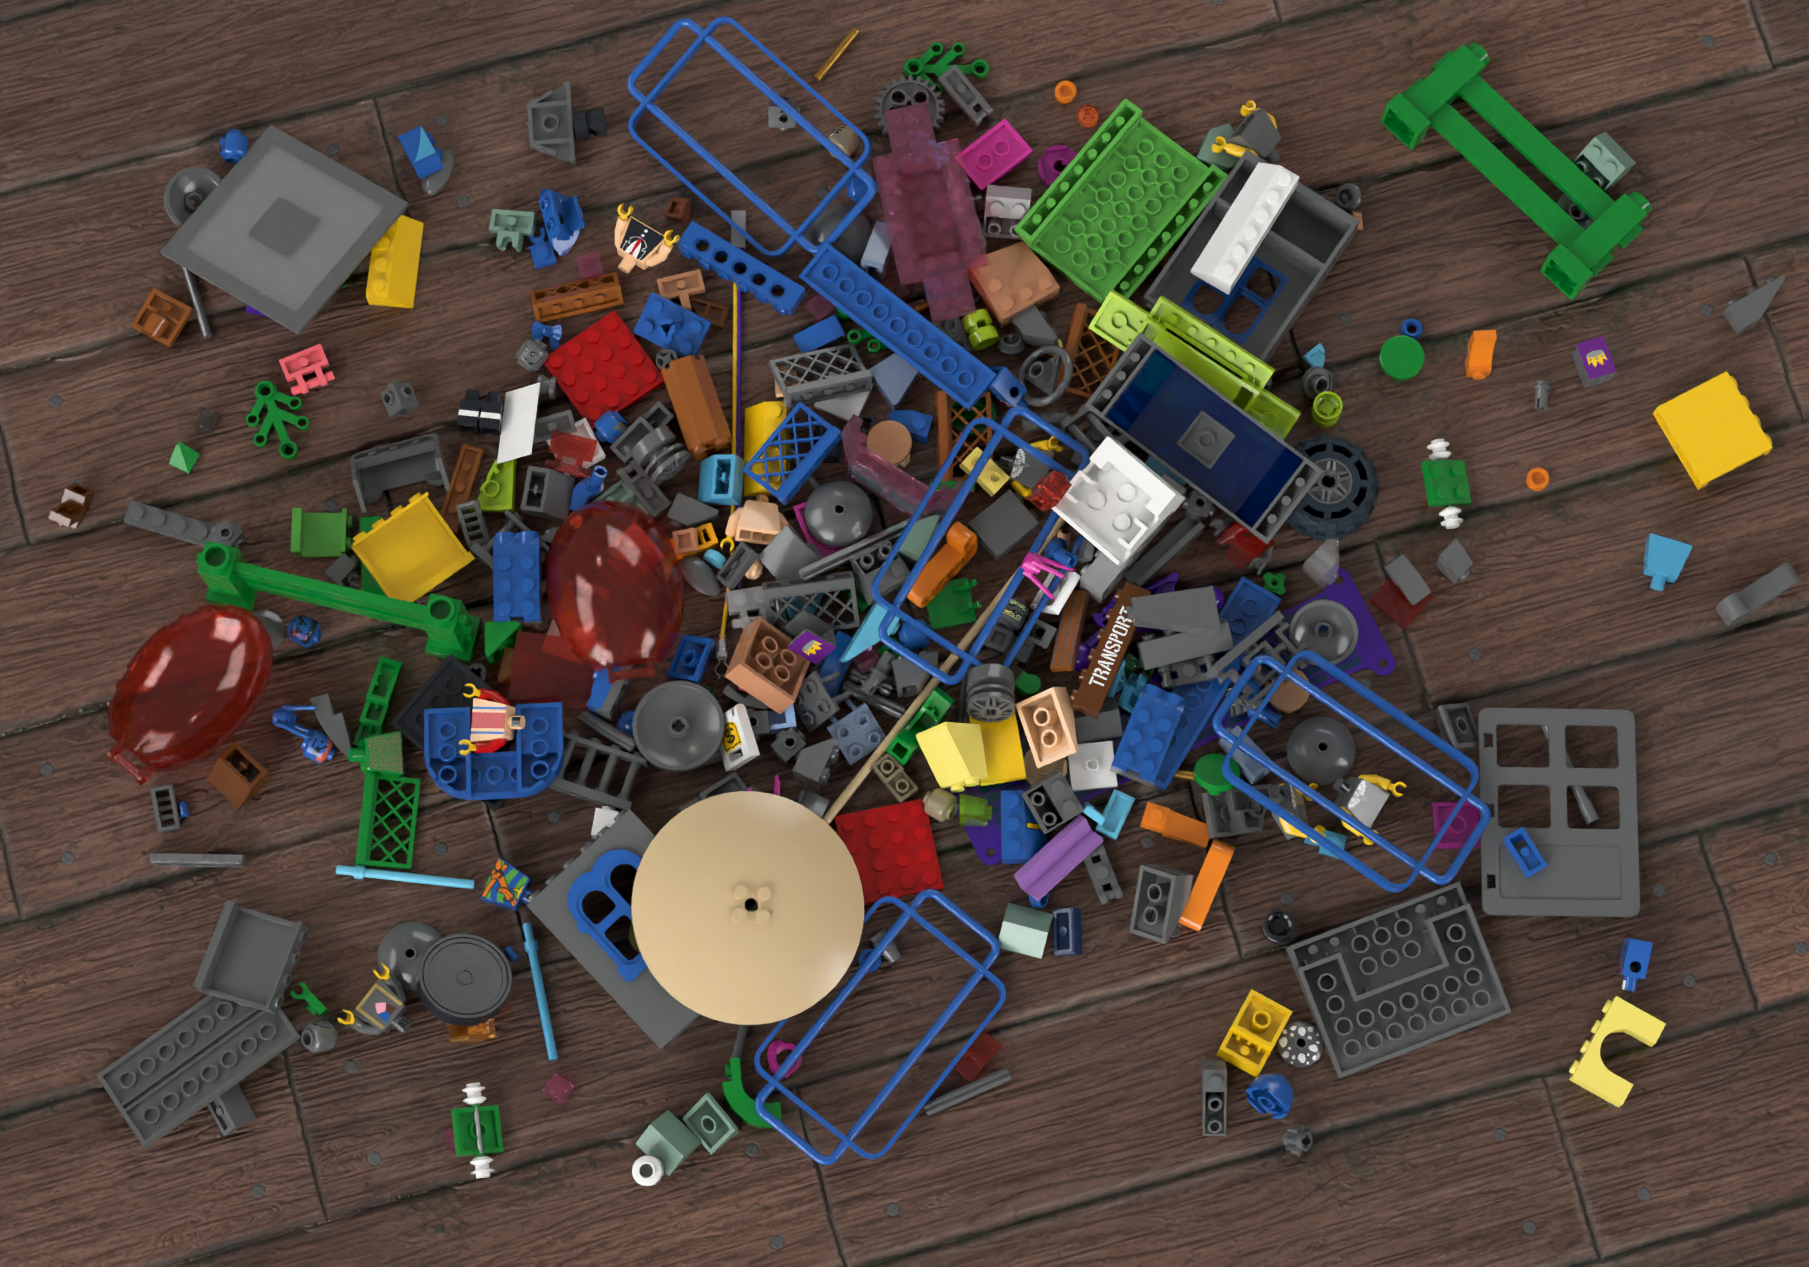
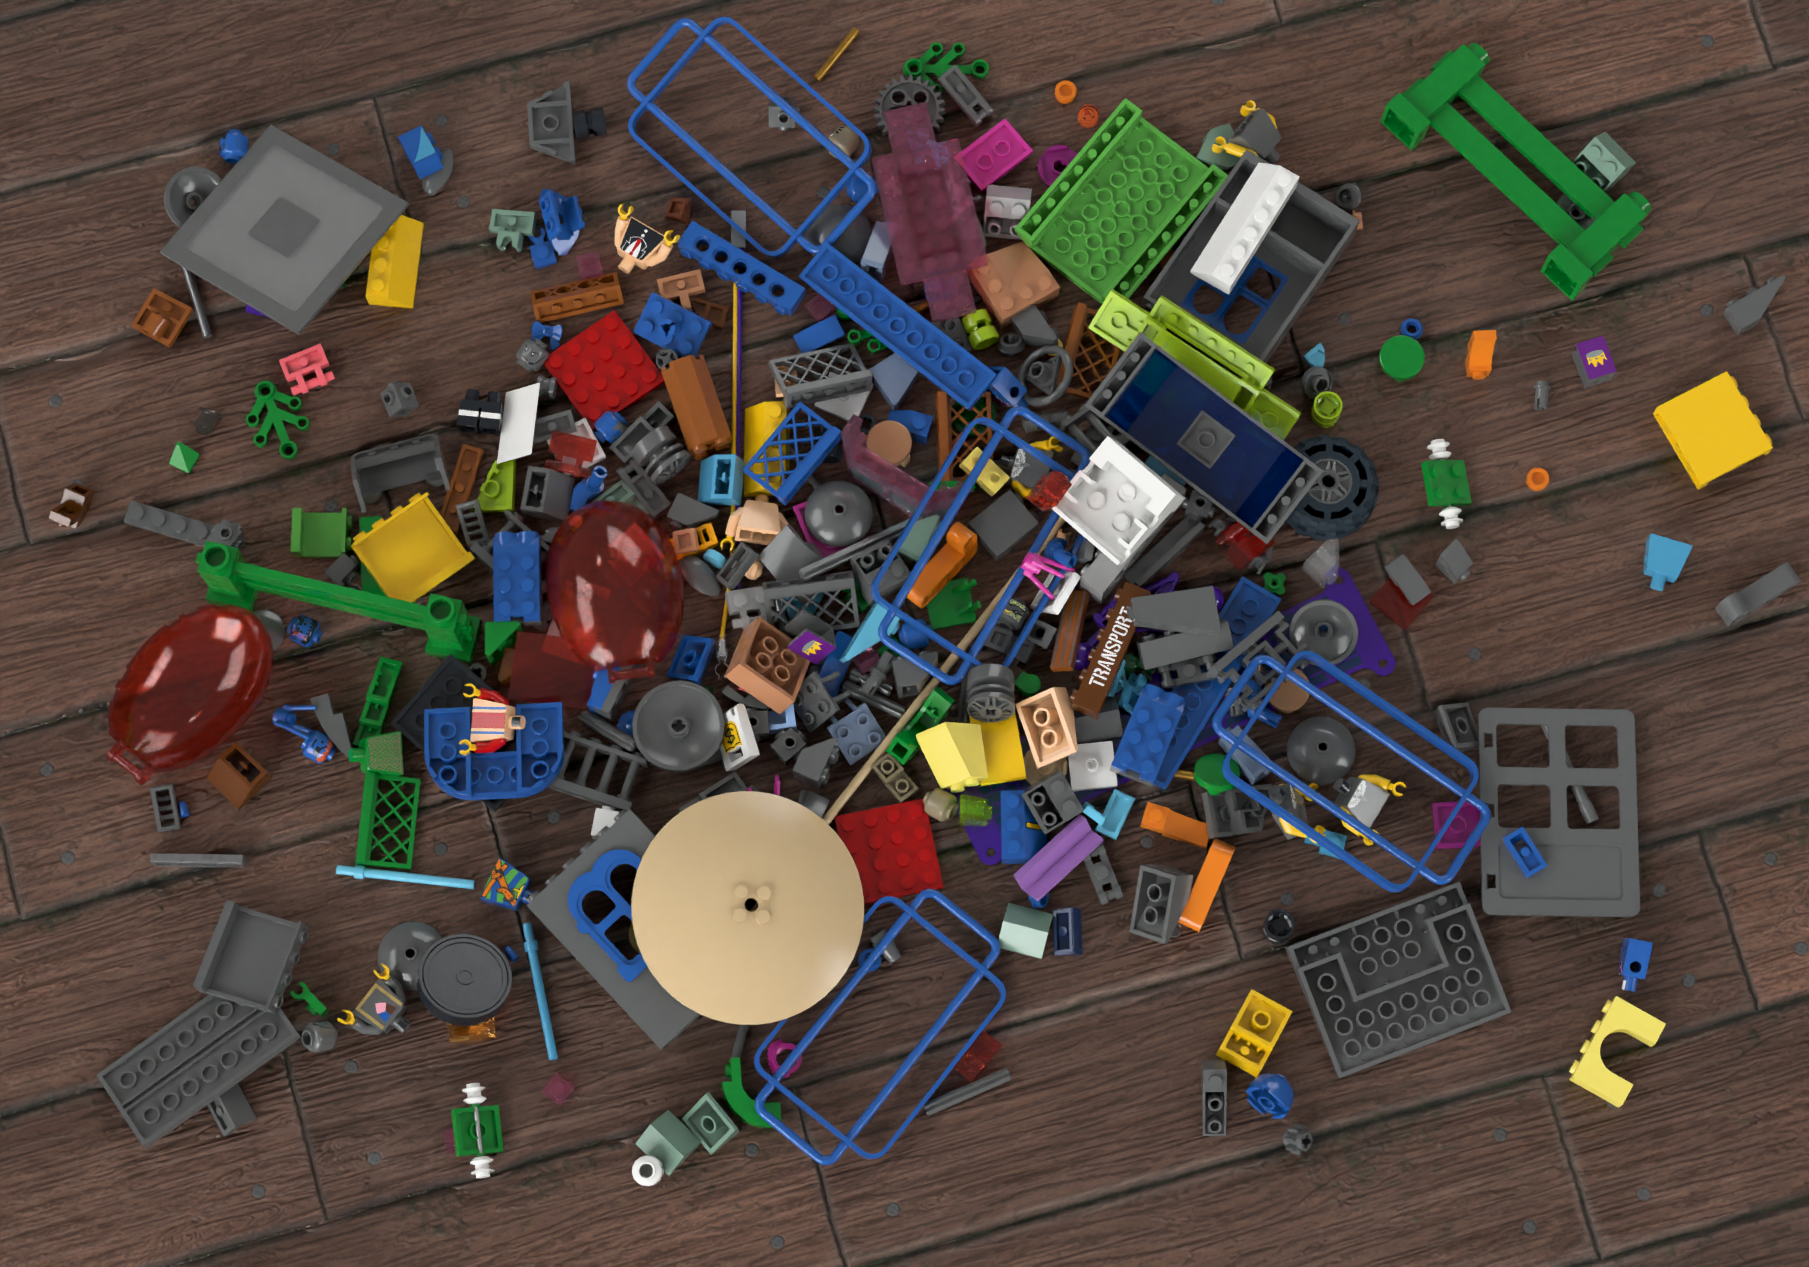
(1296, 1055): dark grey dish -> none

